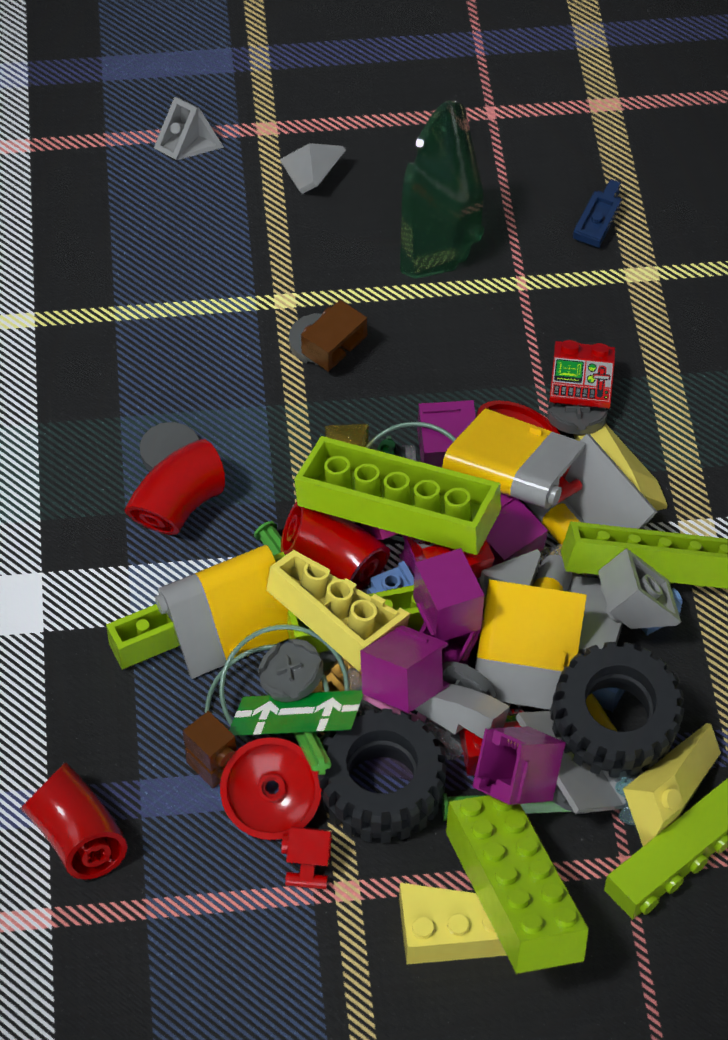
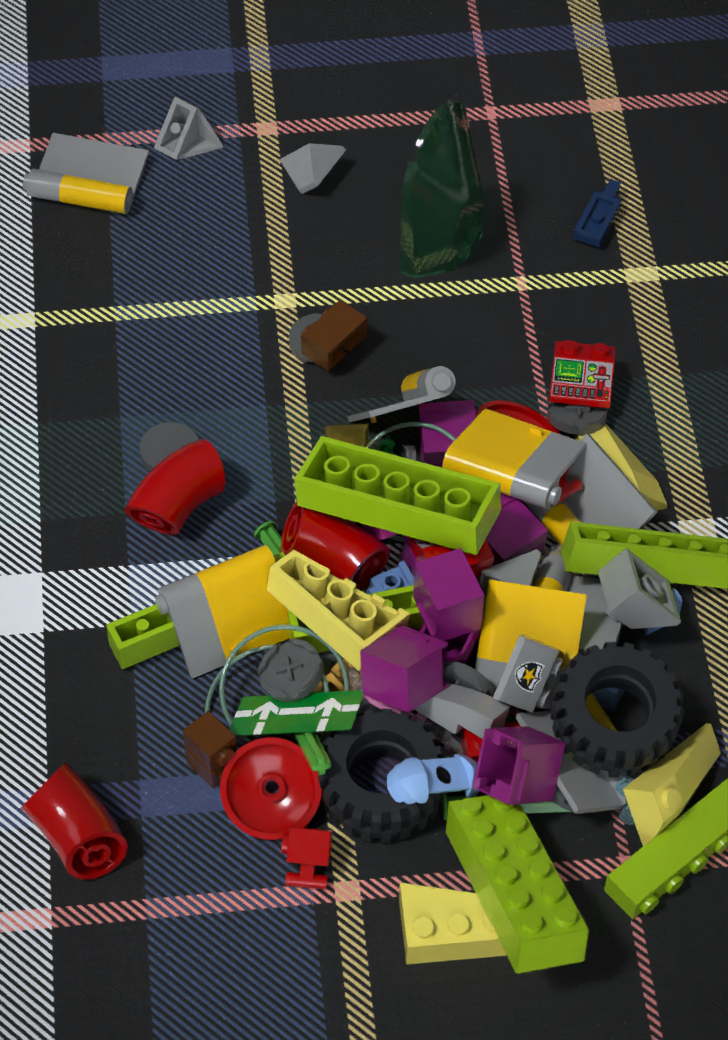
(87, 173): none -> light grey door
(416, 389): none -> light grey door
(416, 778): none -> light blue piece
(528, 673): none -> light grey slope

